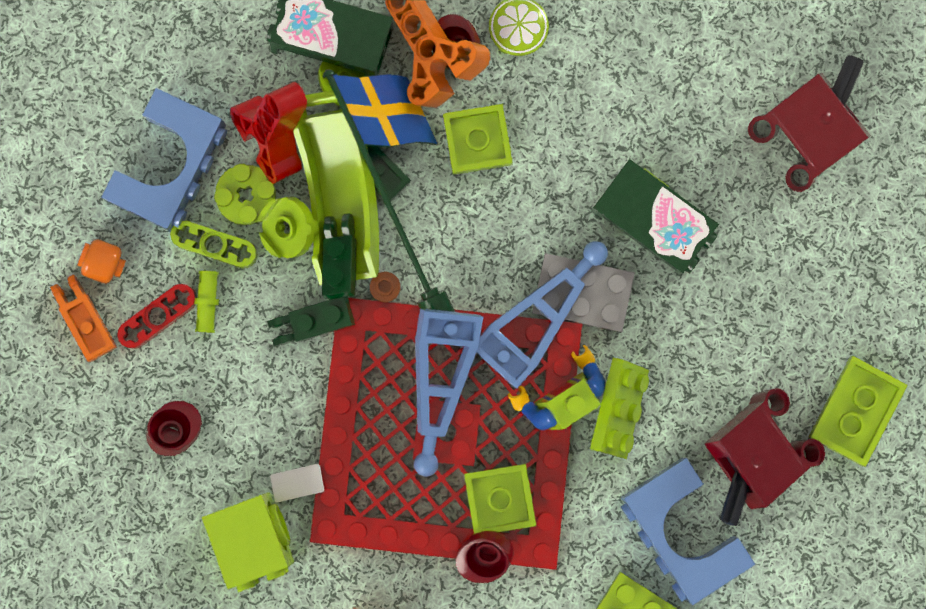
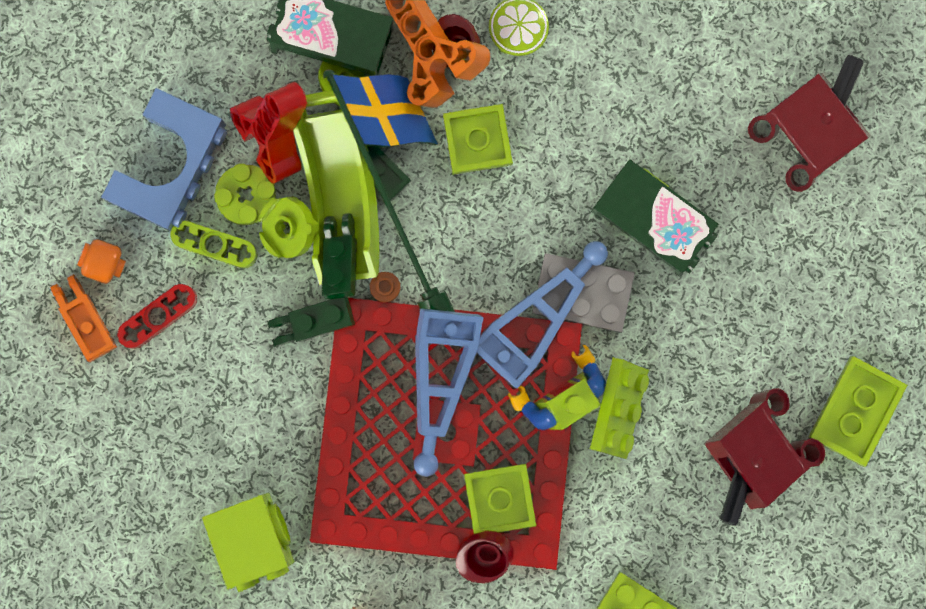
(178, 415): dark red hat -> none
(206, 301): lime pin -> none
(297, 483): white sticker -> none
(693, 576): medium blue arch -> none

